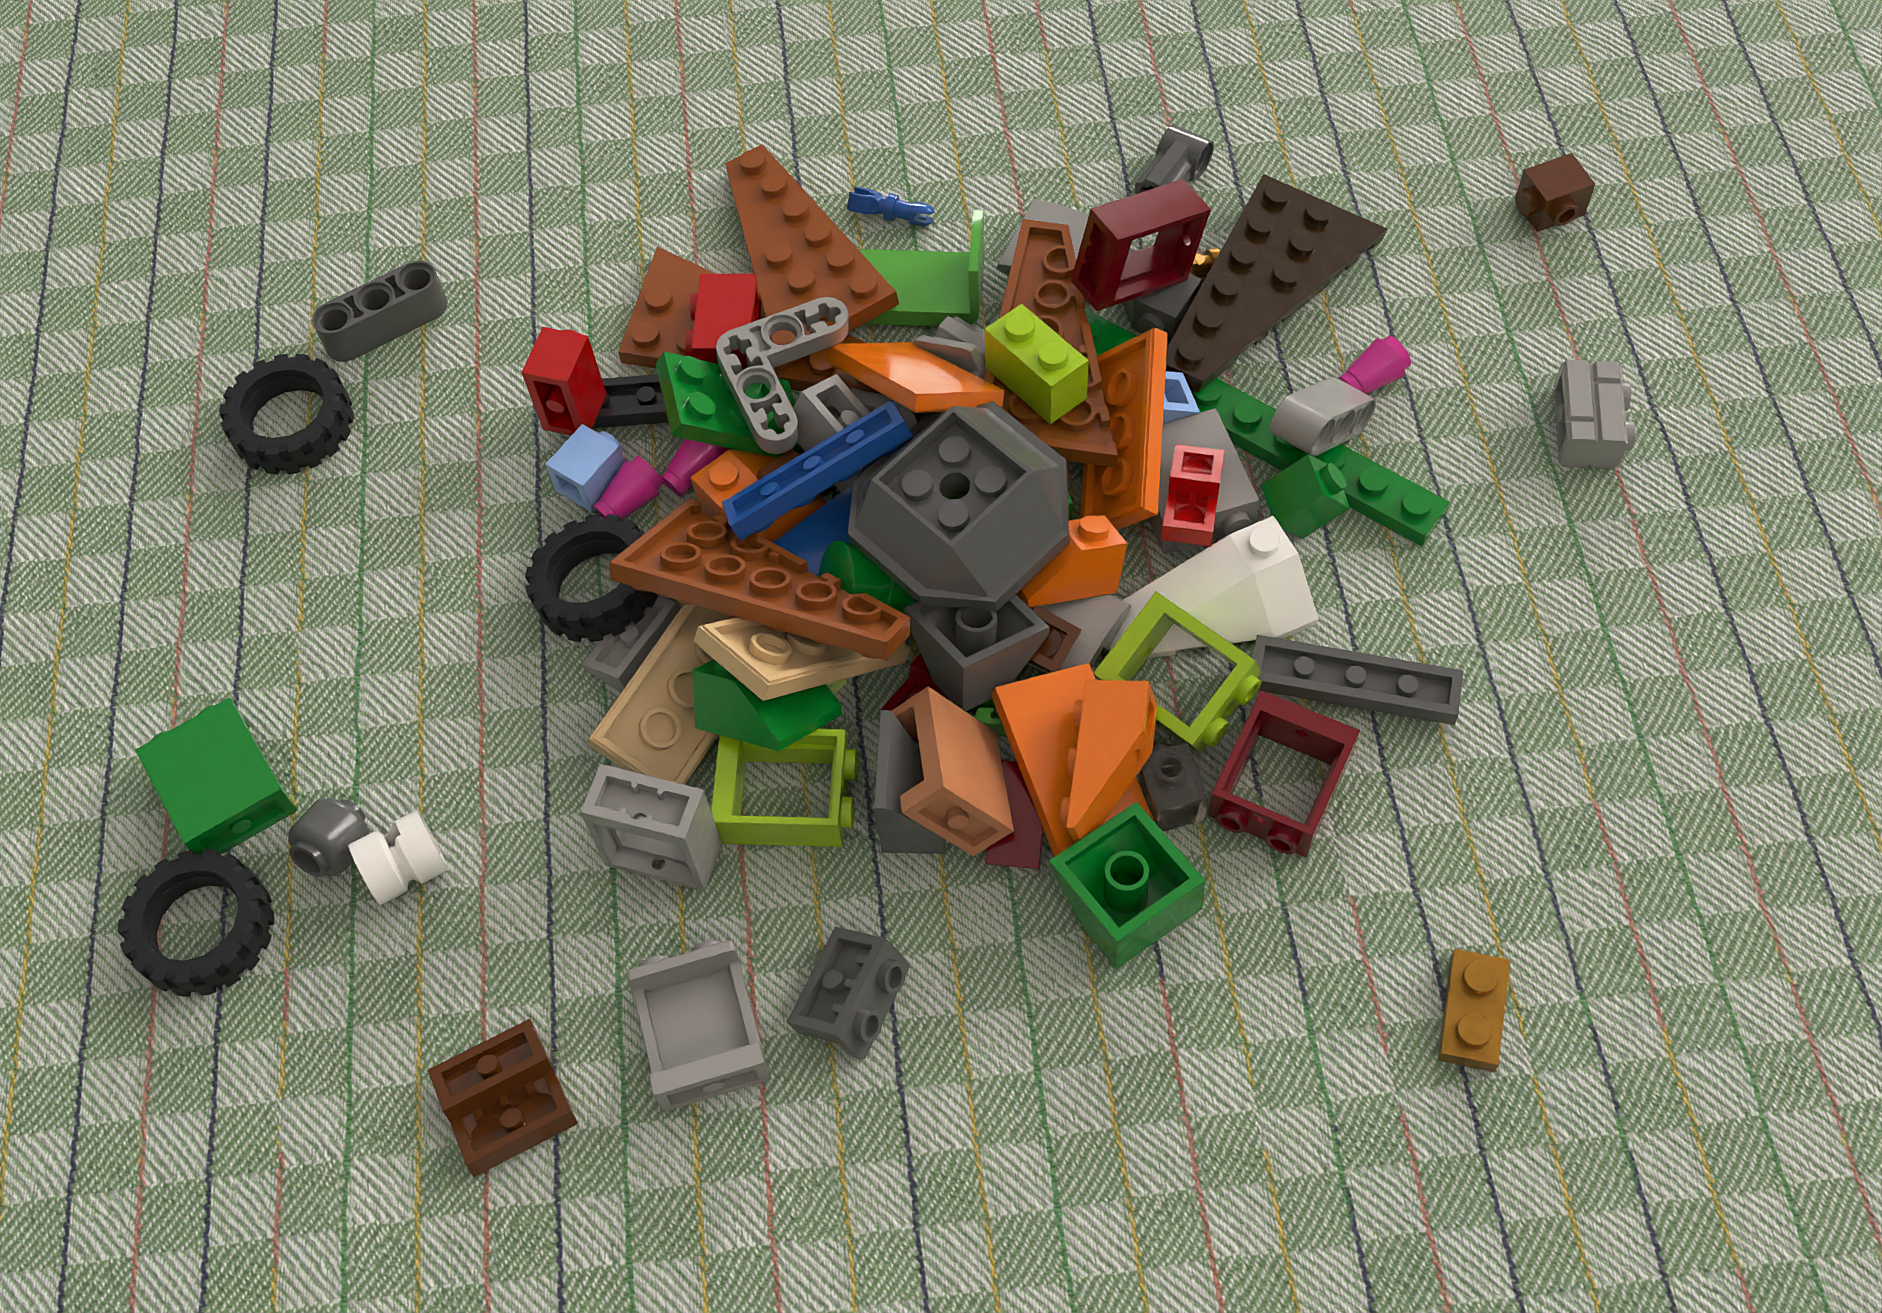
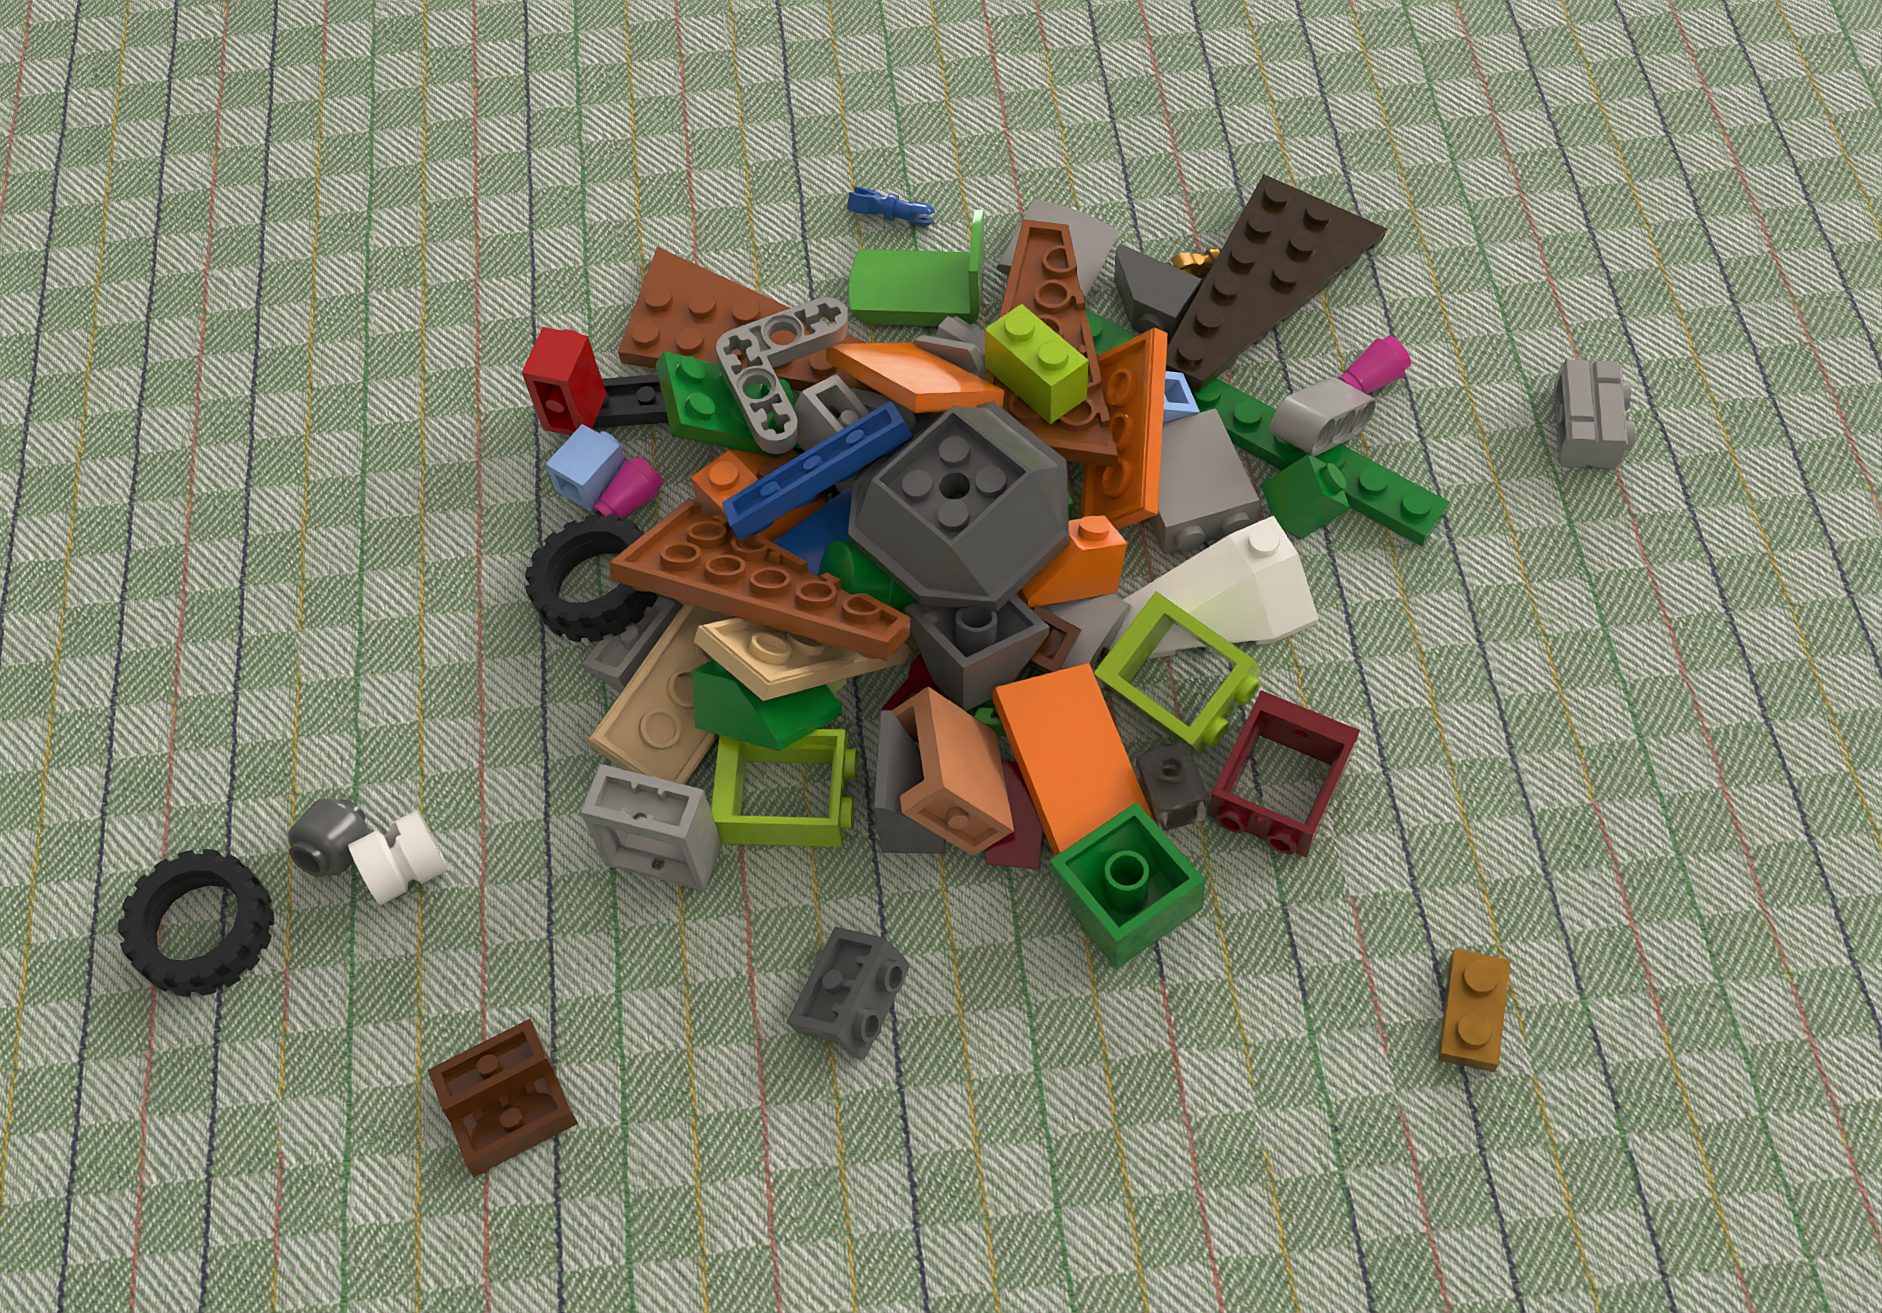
(215, 780): green panel -> none
(269, 381): black tyre -> none
(380, 311): dark grey beam -> none
(687, 461): dark pink cone -> none
(697, 1024): light grey panel -> none
(720, 306): red brick -> none
(799, 248): dark orange wing -> none
(1110, 273): dark red window -> none
(1112, 746): orange slope -> none
(1178, 157): dark grey piece -> none
(1192, 495): red slope -> none
(1359, 679): dark grey plate -> none
(1554, 192): reddish brown brick -> none

